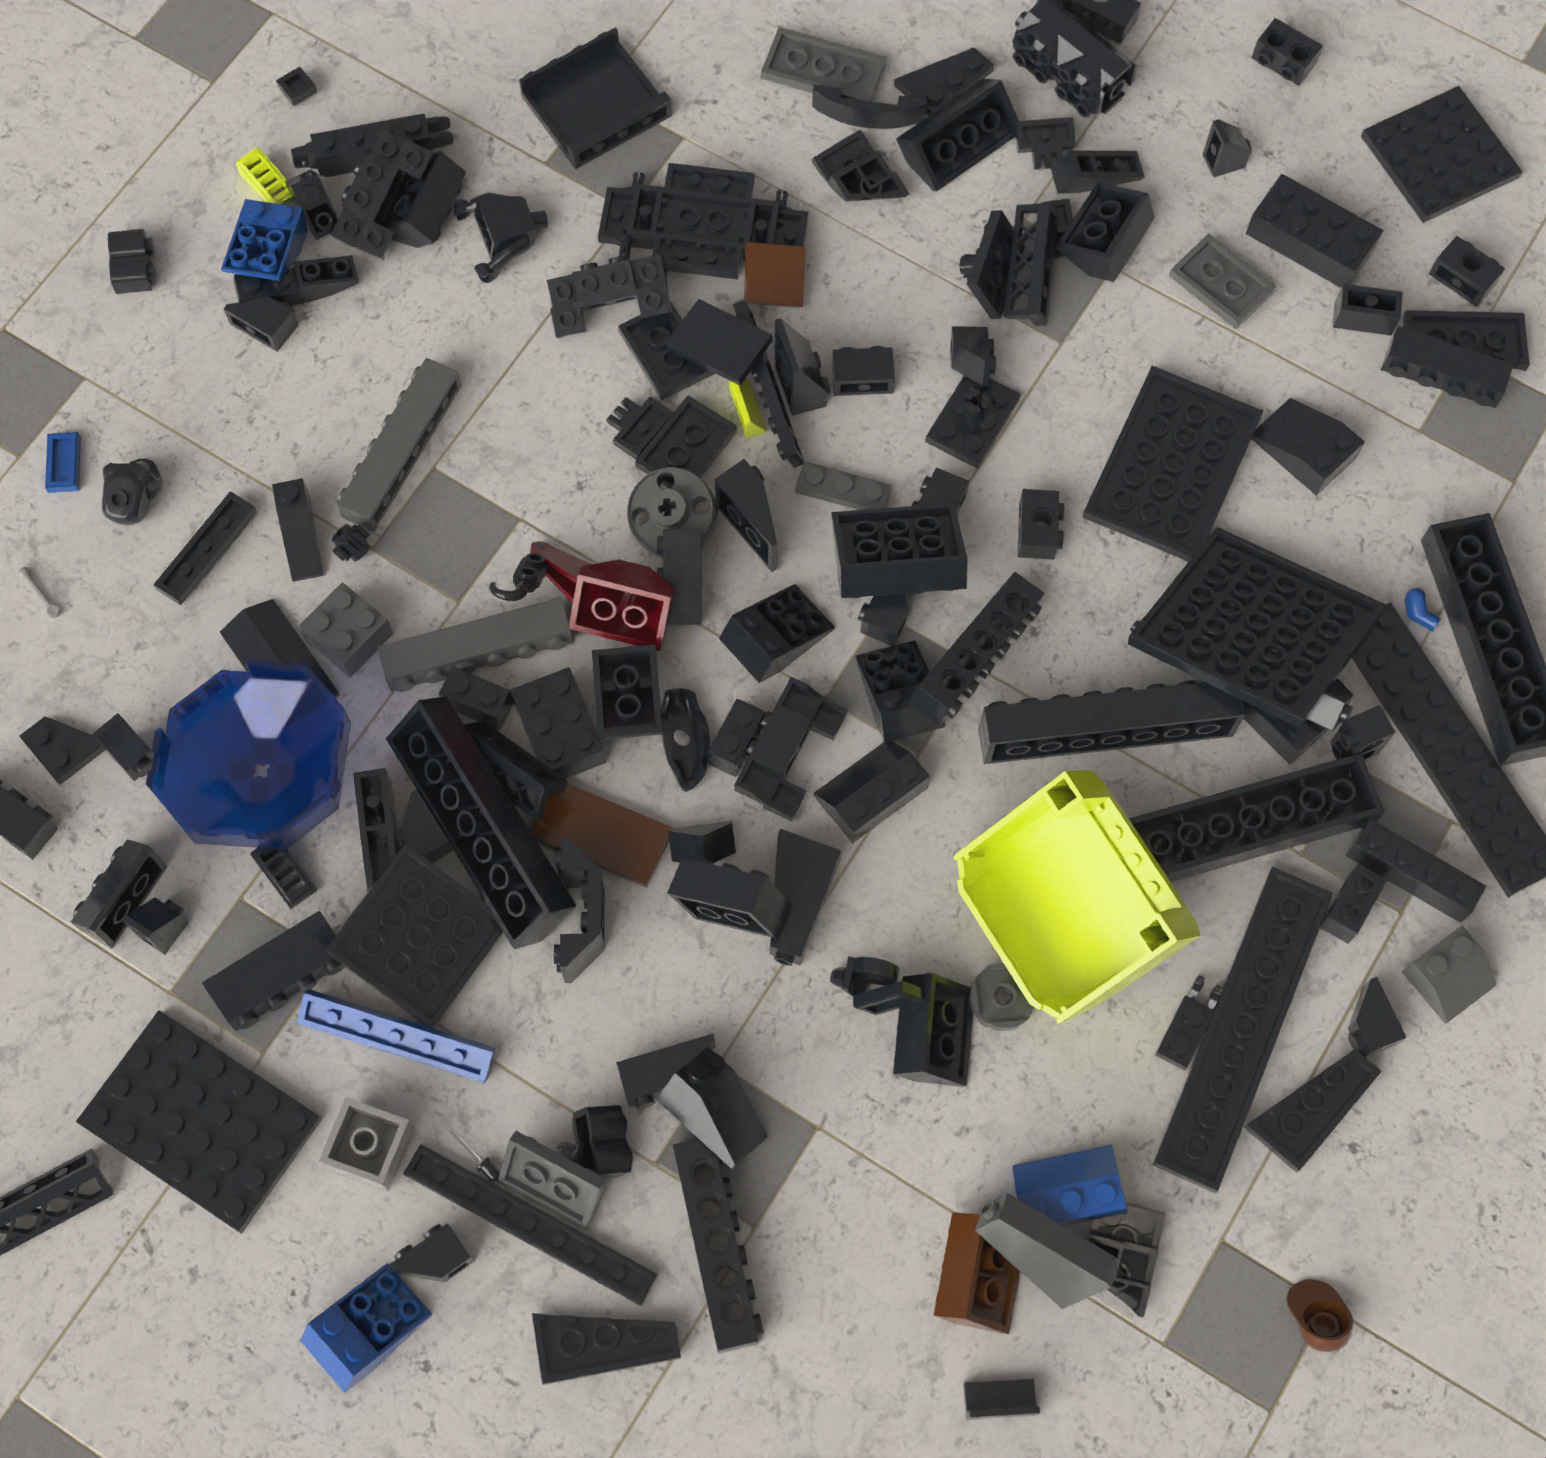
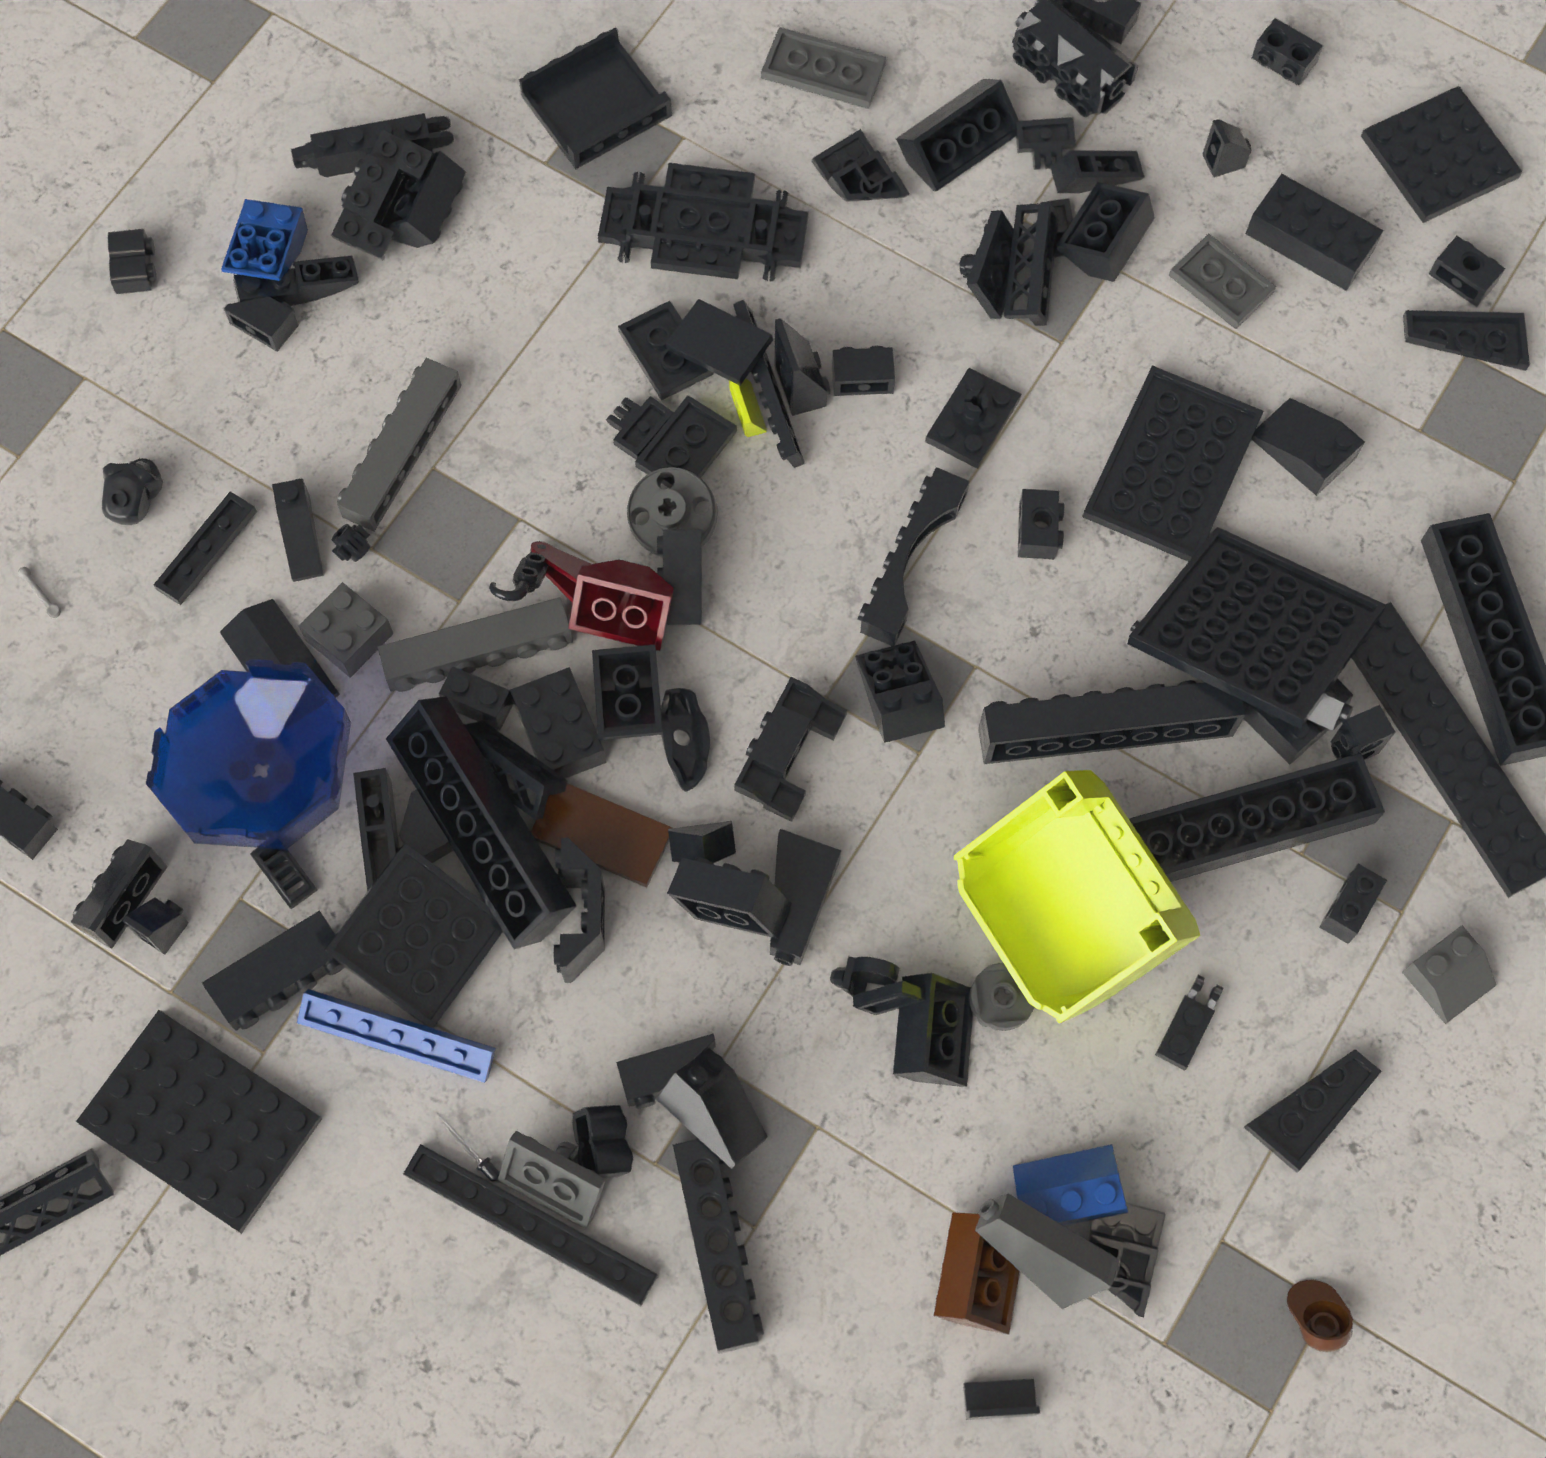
(61, 747): black wing -> none
(63, 462): blue tile -> none
(125, 747): black slope -> none
(254, 165): neon yellow slope -> none
(296, 86): black plate -> none
(311, 196): black slope -> none
(364, 1327): blue slope -> none
(366, 1144): light grey brick -> none
(434, 1258): black slope -> none
(505, 227): black torso -> none
(594, 1346): black wing -> none
(607, 285): black bracket -> none
(734, 737): black brick -> none
(745, 505): black slope -> none
(774, 275): reddish brown tile -> none
(775, 632): black slope -> none
(842, 487): dark grey plate -> none
(866, 113): black slope -> none
(873, 789): black slope -> none
(899, 550): black slope -> none
(945, 78): black wing -> none
(972, 353): black slope -> none
(976, 649): black brick -> none
(1242, 1030): black plate -> none
(1367, 309): black brick -> none
(1374, 1022): black slope -> none
(1416, 870): black brick -> none
(1417, 610): blue arm -> none
(1447, 367): black brick -> none

